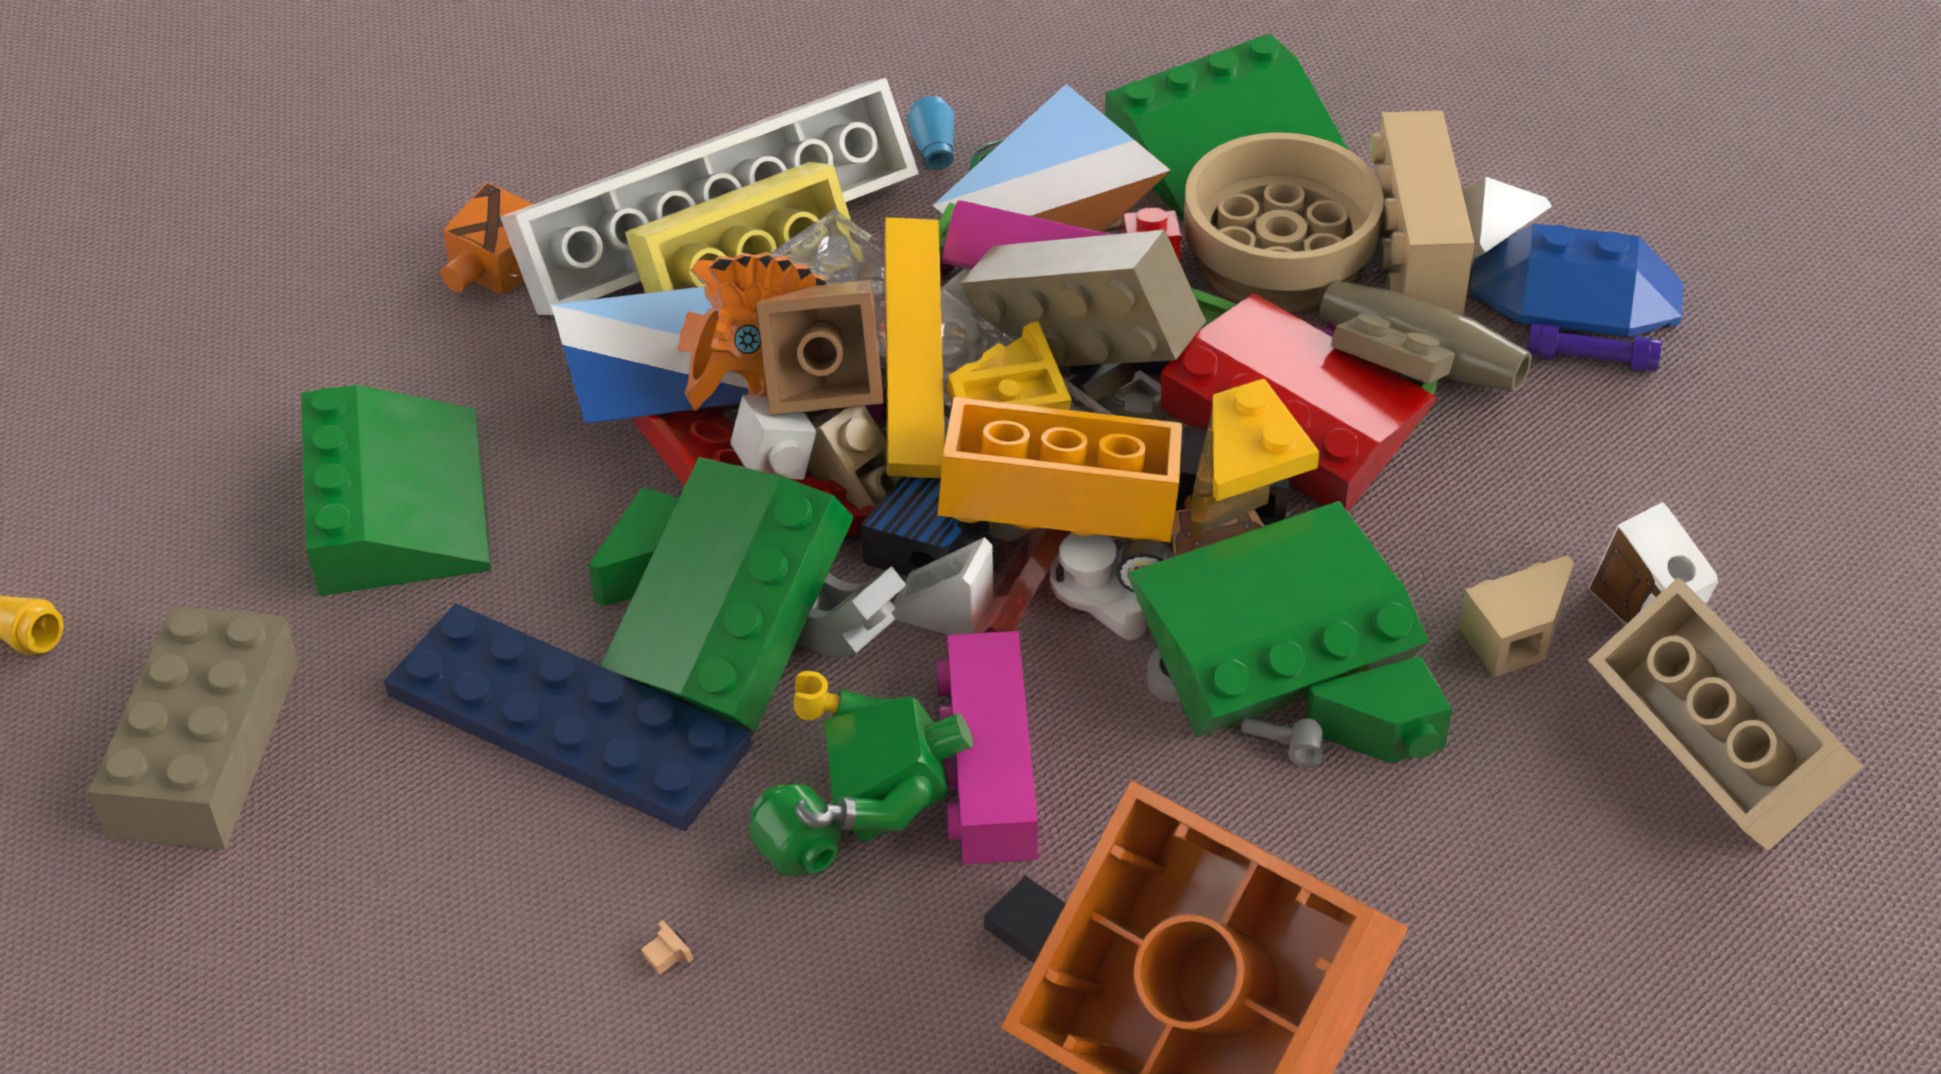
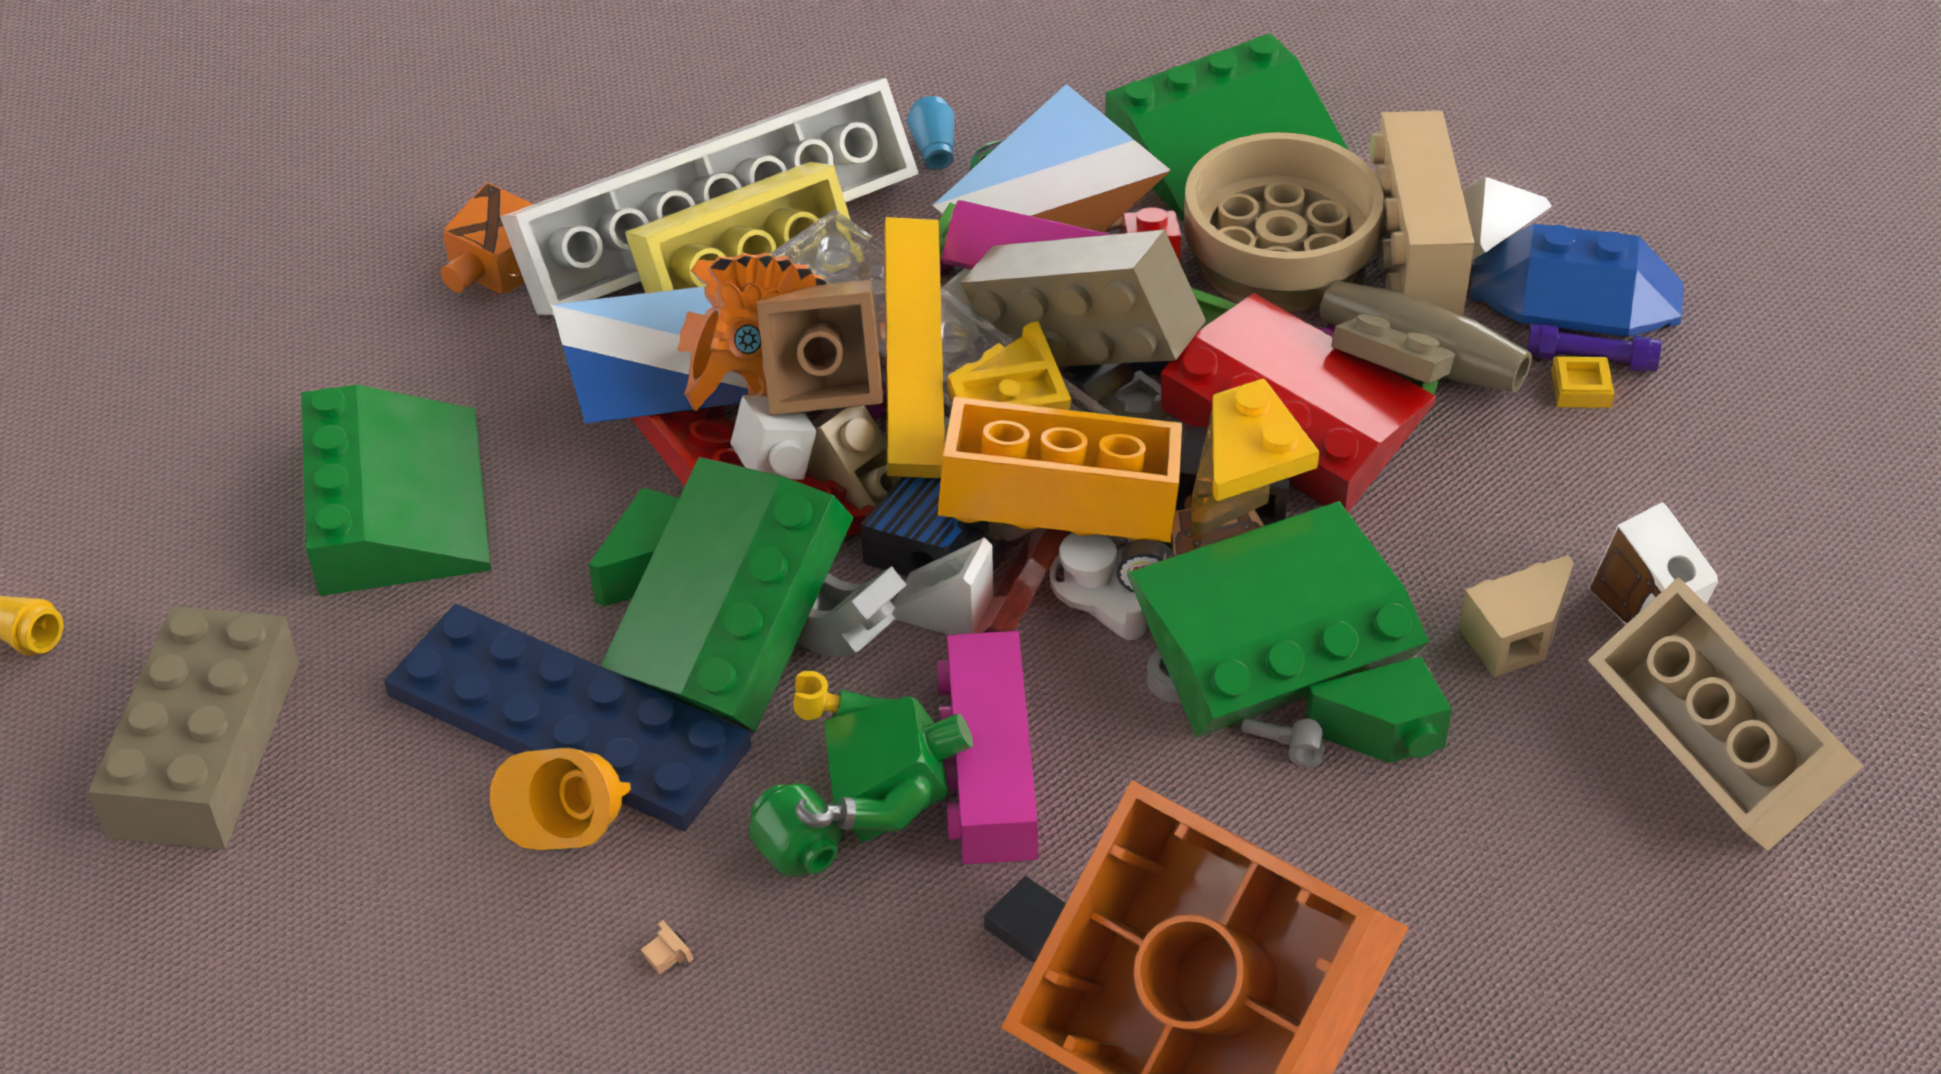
(555, 798): none -> light orange piece
(1582, 382): none -> yellow tile

